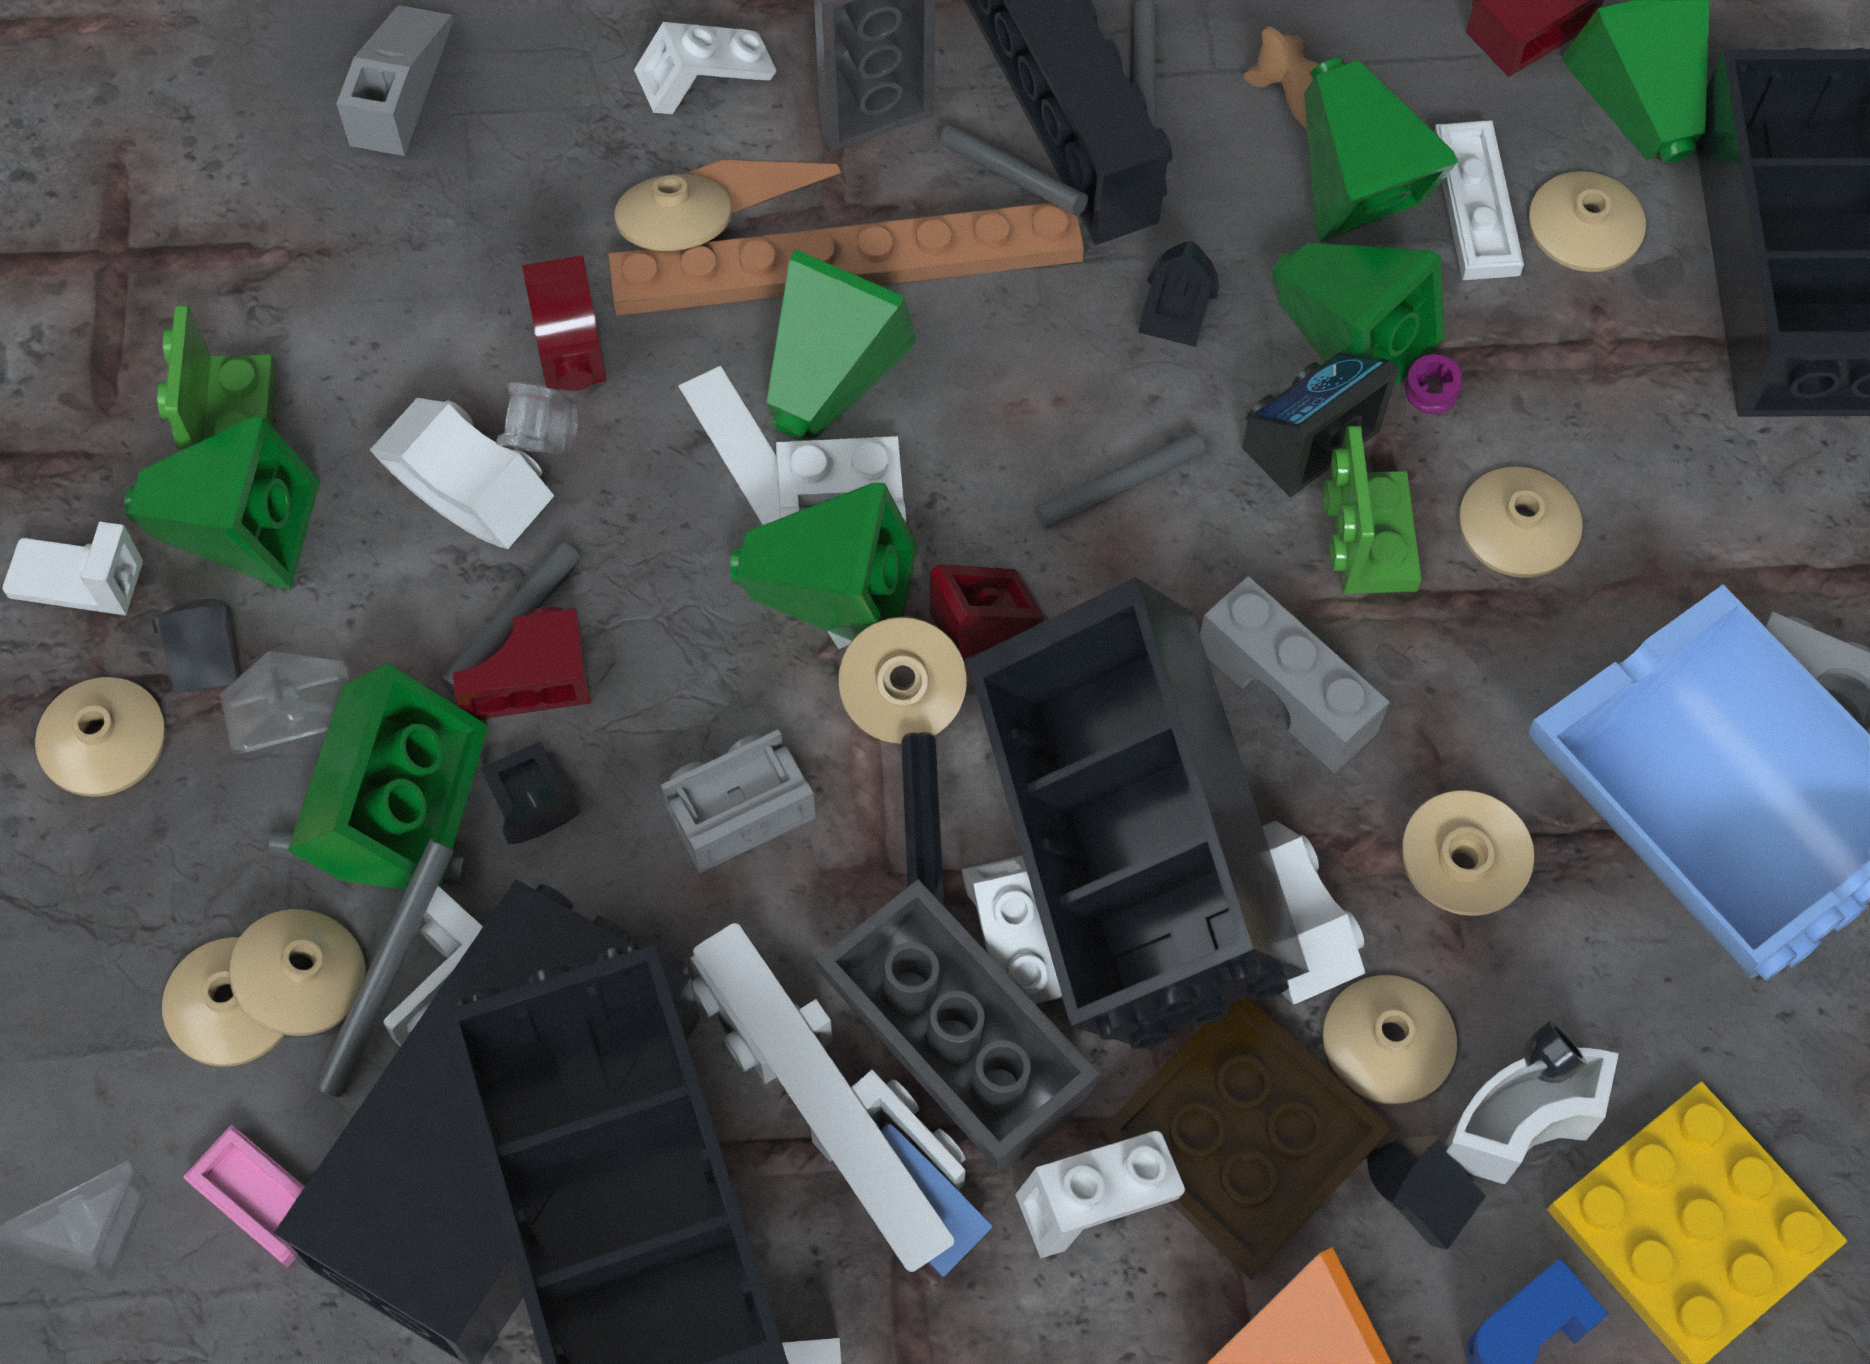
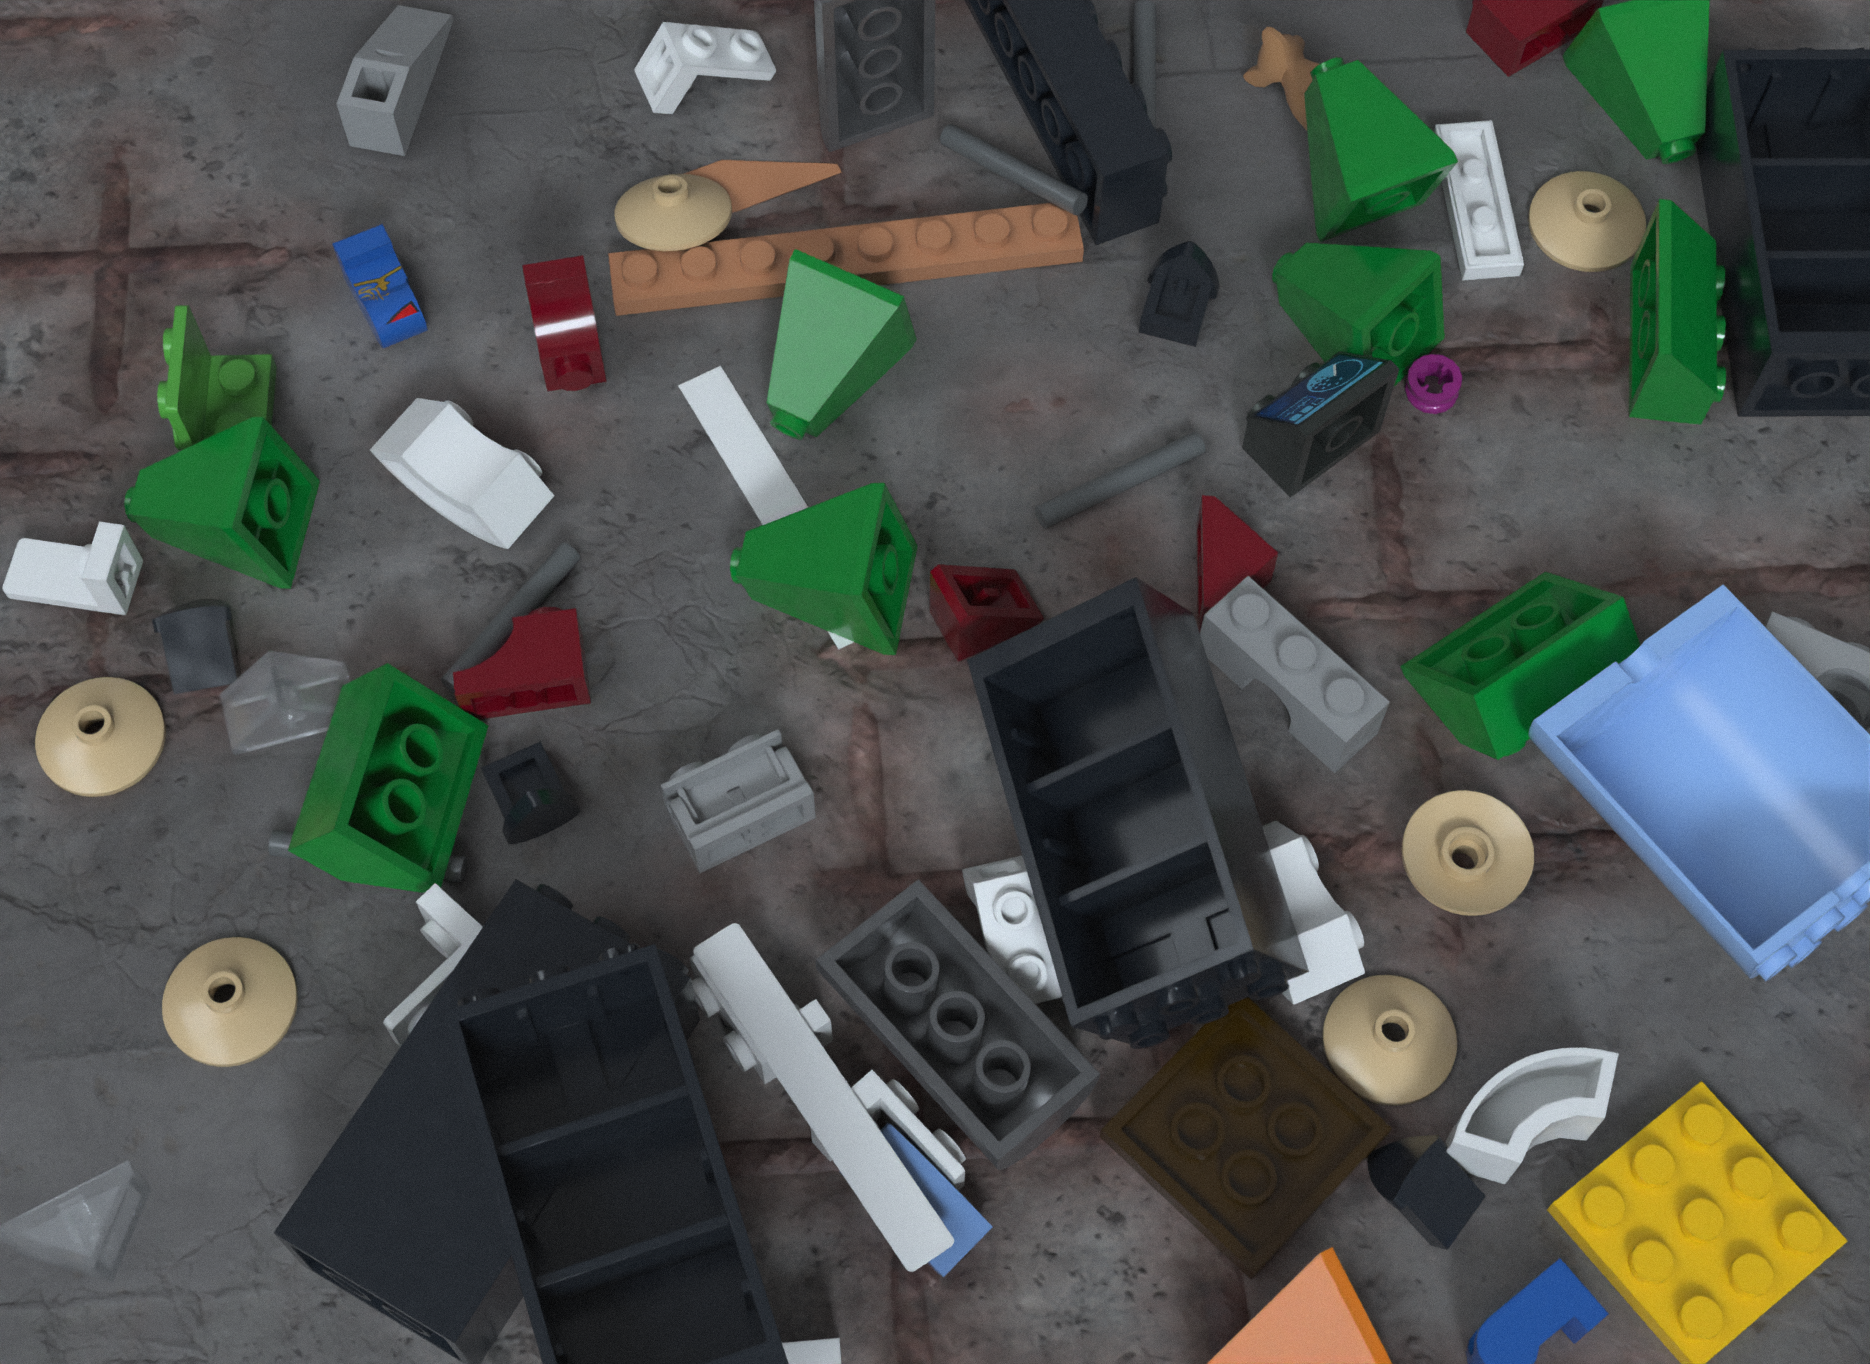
(247, 1188): bright pink tile -> none
(291, 998): tan dish -> none
(380, 286): none -> blue leg
(384, 968): dark grey bar -> none
(539, 420): clear piece -> none
(828, 468): white plate -> none
(893, 710): tan dish -> none
(922, 812): black axle -> none
(1097, 1188): white bracket -> none
(1227, 554): none -> dark red slope
(1372, 522): bright green bracket -> none
(1515, 542): tan dish -> none
(1521, 660): none -> green slope
(1556, 1052): black hinge -> none
(1675, 320): none -> green slope

